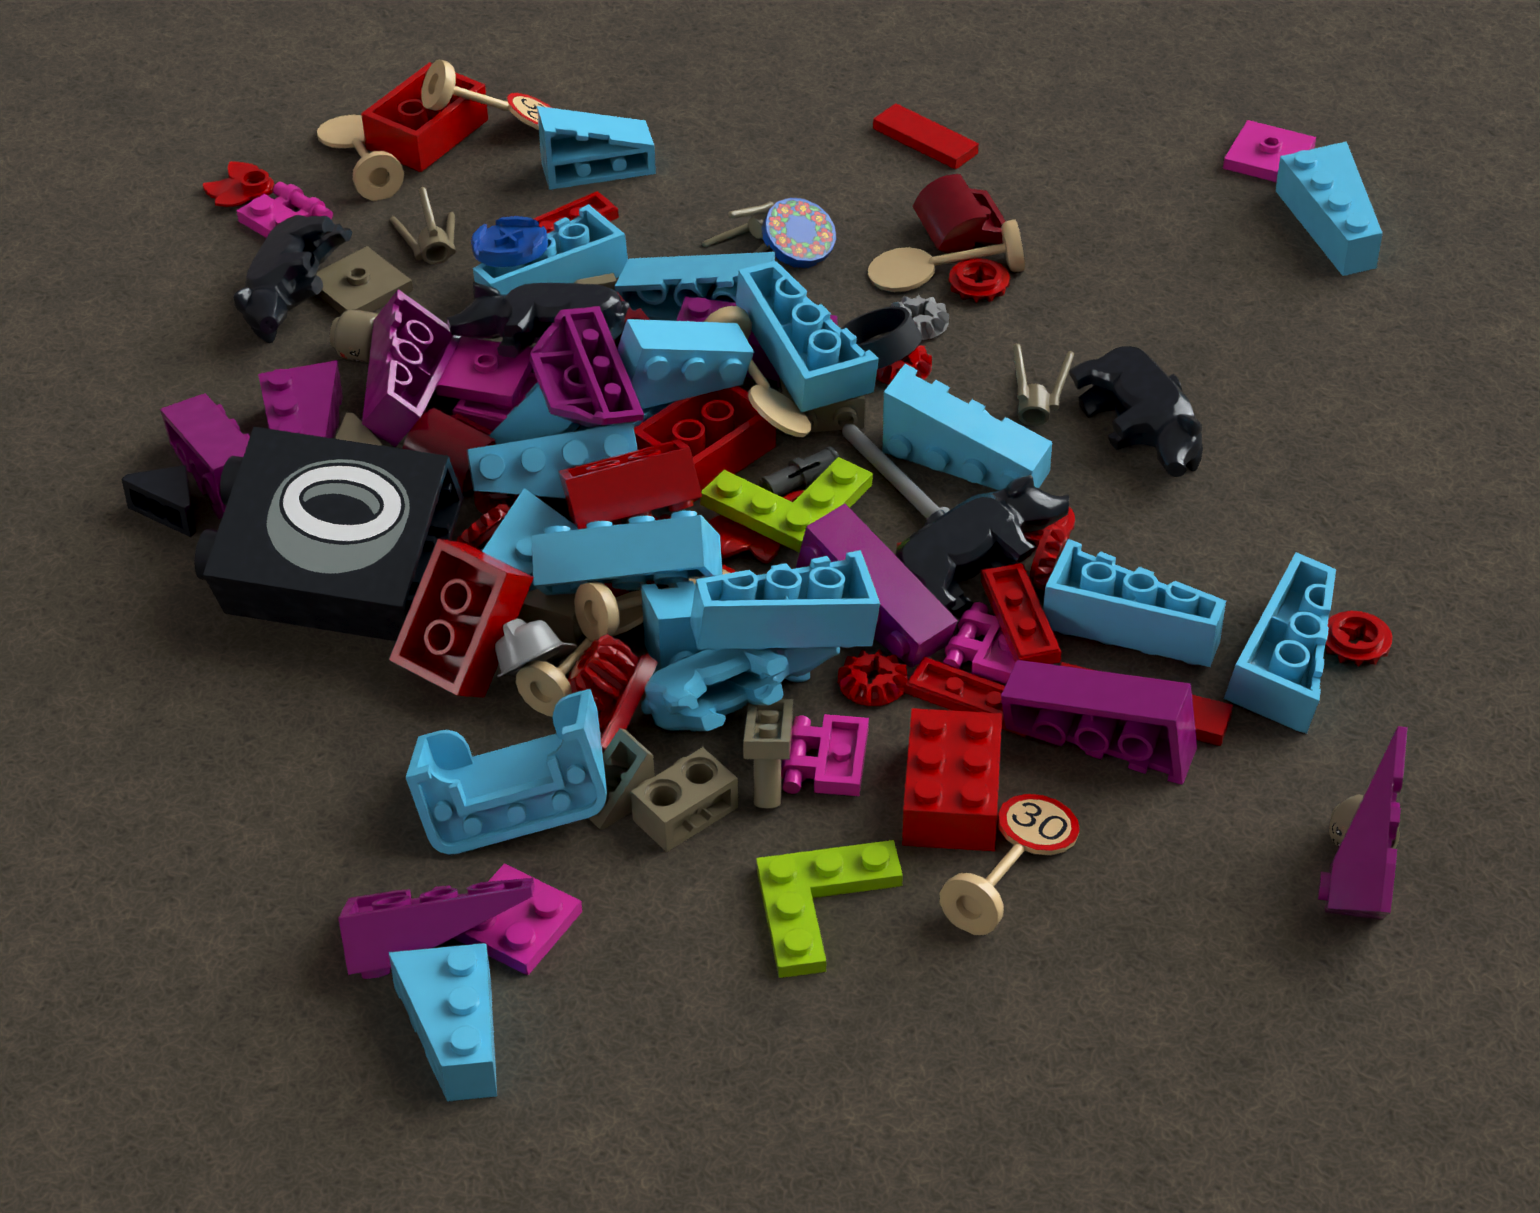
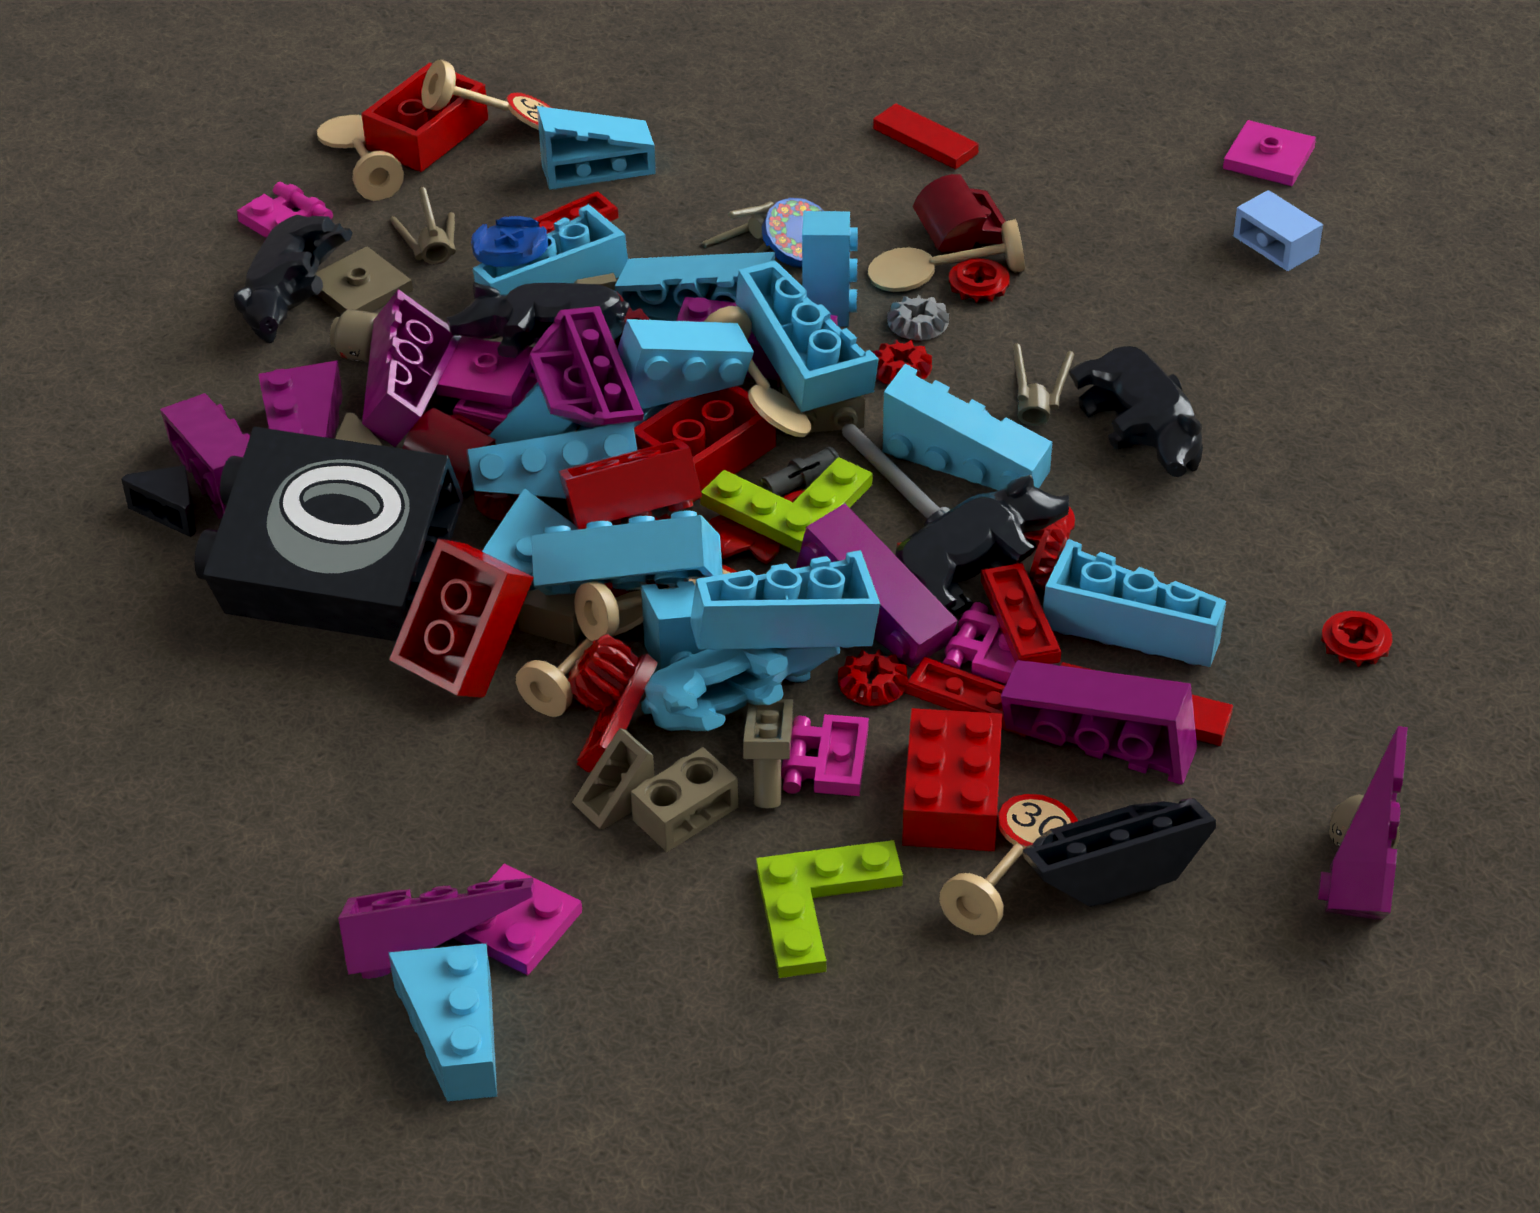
(244, 184): red plate -> none
(482, 530): red gear -> none
(513, 789): medium azure windscreen -> none
(527, 643): light grey piece -> none
(827, 261): none -> medium azure wedge
(894, 345): black tyre -> none
(1121, 850): none -> black wedge
(1278, 230): none -> light blue brick
(1285, 654): medium azure wedge -> none
(1332, 205): medium azure wedge -> none

